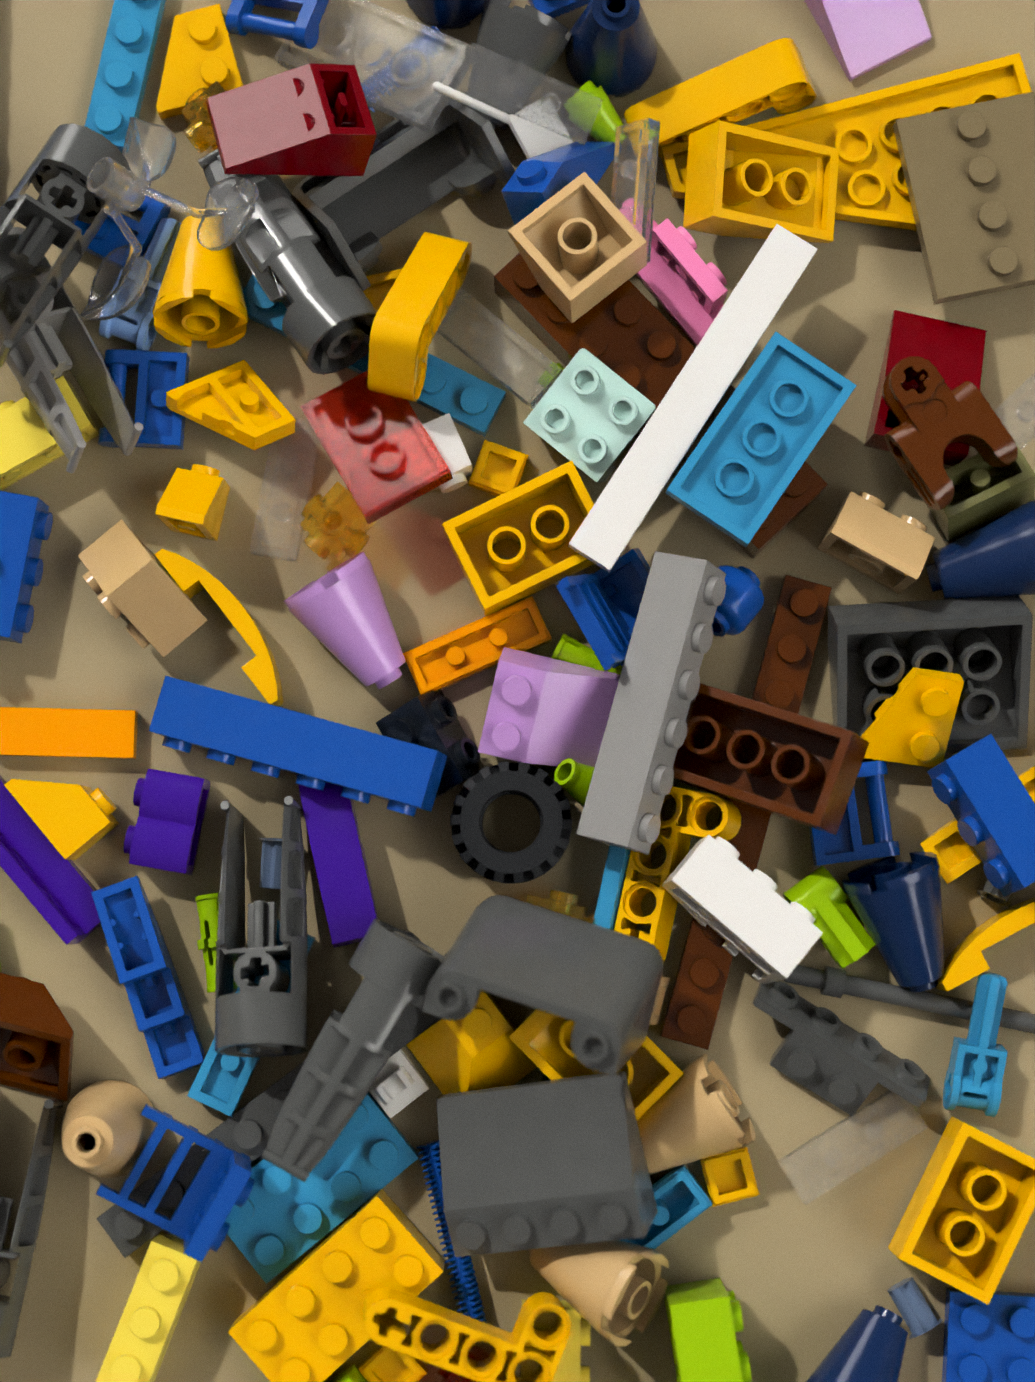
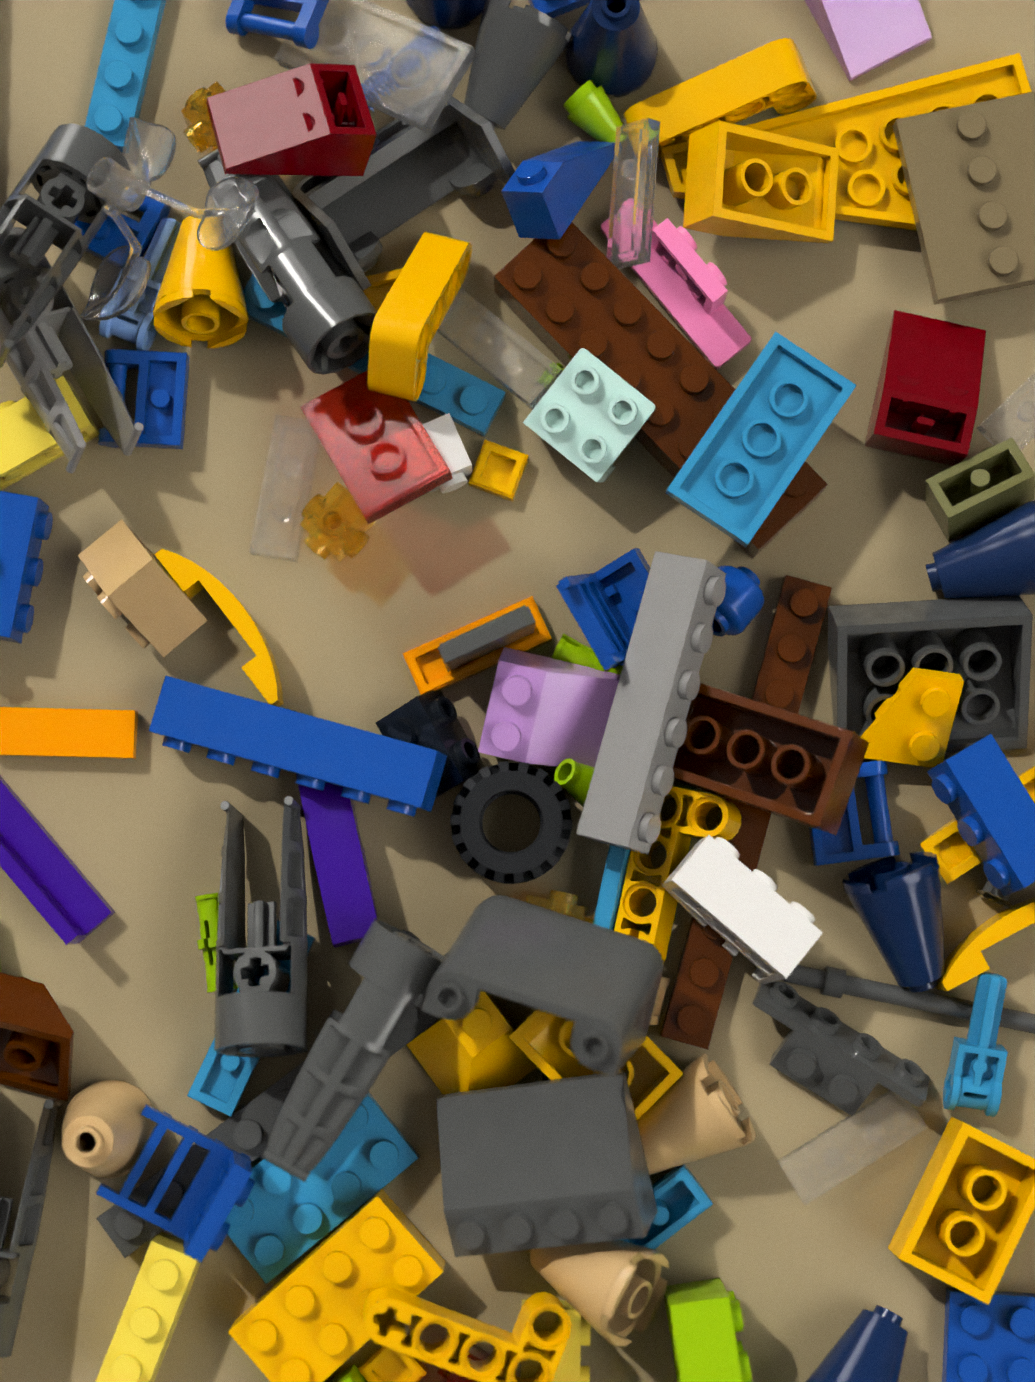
(66, 813): yellow slope -> none
(149, 977): blue slope -> none
(168, 821): dark purple brick -> none
(194, 502): yellow slope -> none
(196, 59): yellow wing -> none
(234, 405): yellow wing -> none
(271, 863): sand blue piece -> none
(352, 620): lavender cone -> none
(398, 1084): white tile -> none
(461, 1267): blue axle -> none
(487, 638): none -> dark grey tile
(521, 538): yellow brick -> none
(527, 93): clear tile -> none
(531, 137): white piece -> none
(579, 247): tan slope -> none
(692, 398): white tile -> none
(729, 1176): yellow tile -> none
(825, 900): lime piece -> none
(877, 542): tan slope -> none
(913, 1307): sand blue piece -> none
(935, 418): reddish brown piece -> none

